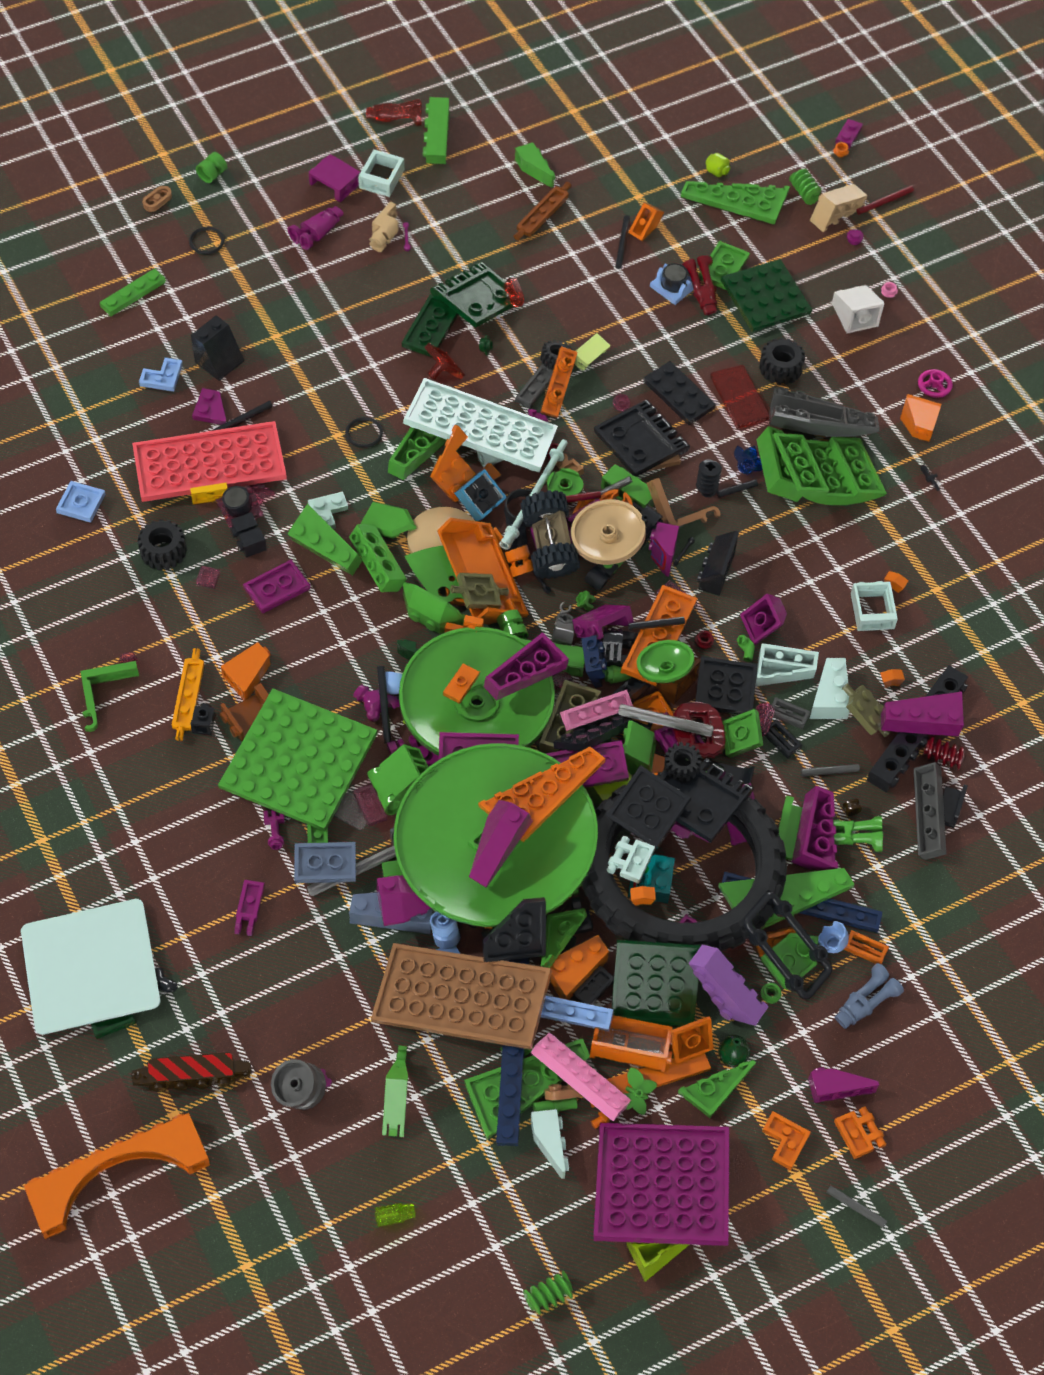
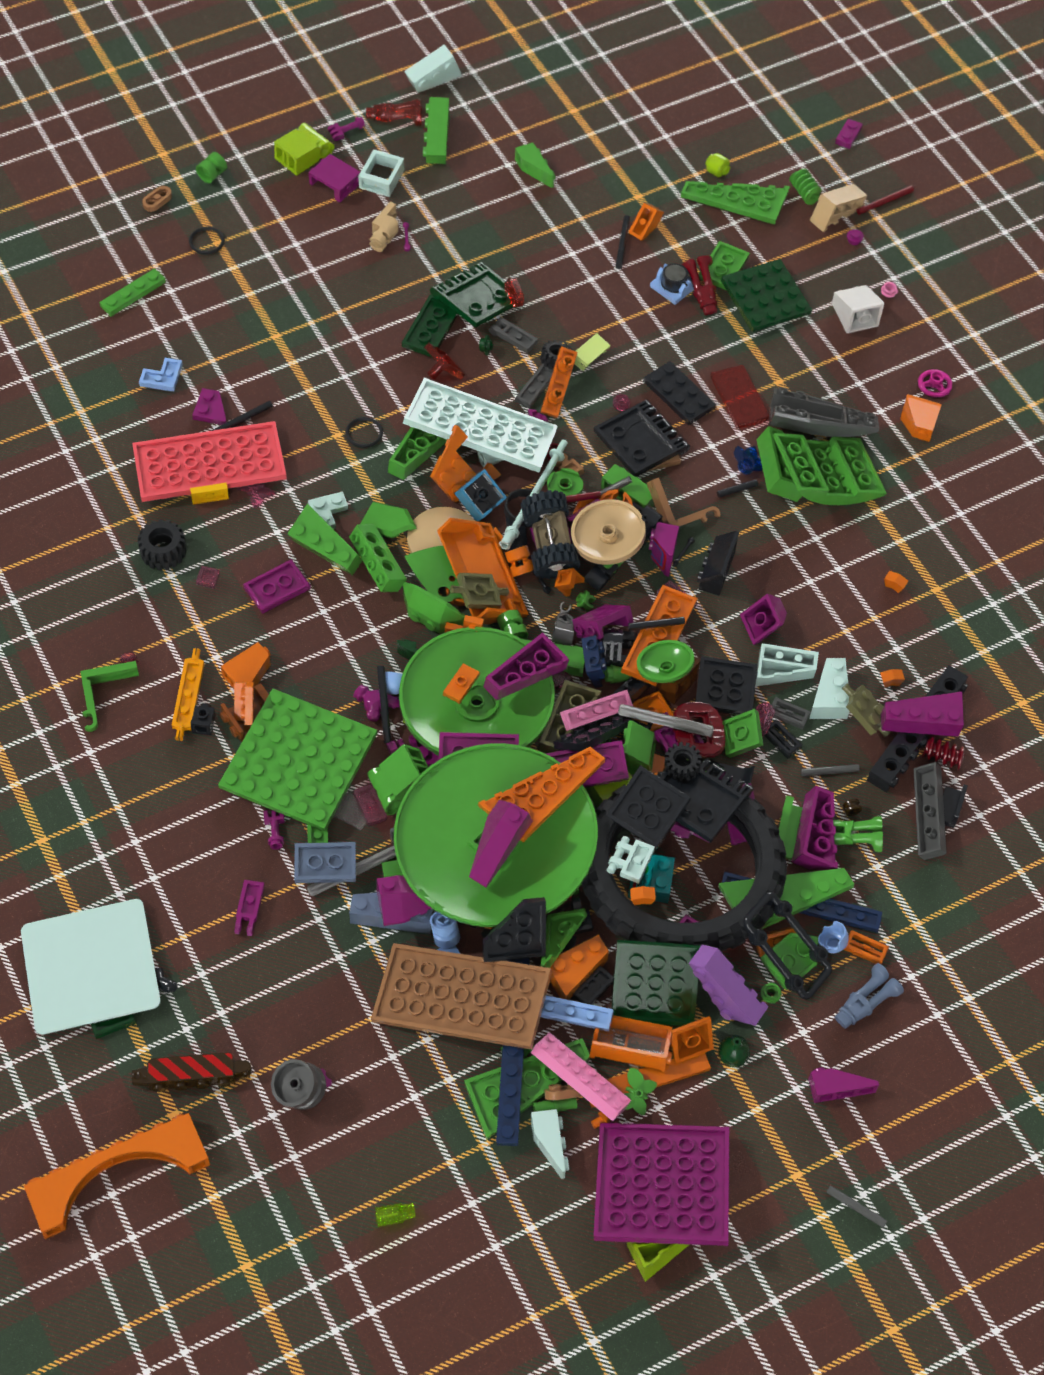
(80, 501): light blue plate -> none
(216, 348): black slope -> none
(238, 502): piece -> none
(244, 702): none -> orange bracket
(249, 537): black piece -> none
(301, 148): none -> lime piece
(315, 227): magenta piece -> none
(338, 132): none -> magenta hinge
(396, 1095): bright green hinge -> none
(433, 70): none -> light aqua wedge
(513, 335): none -> dark grey plate
(542, 211): dark orange plate -> none
(548, 1292): bright green piece -> none
(567, 579): none -> orange panel
(704, 635): dark red plate -> none
(708, 477): black piece -> none
(712, 1092): bright green wing -> none
(747, 646): bright green arm -> none
(779, 351): black tyre -> none
(791, 1137): orange plate -> none
(841, 149): orange plate -> none
(854, 1134): orange plate -> none
(874, 621): light aqua window -> none
(930, 477): black piece -> none

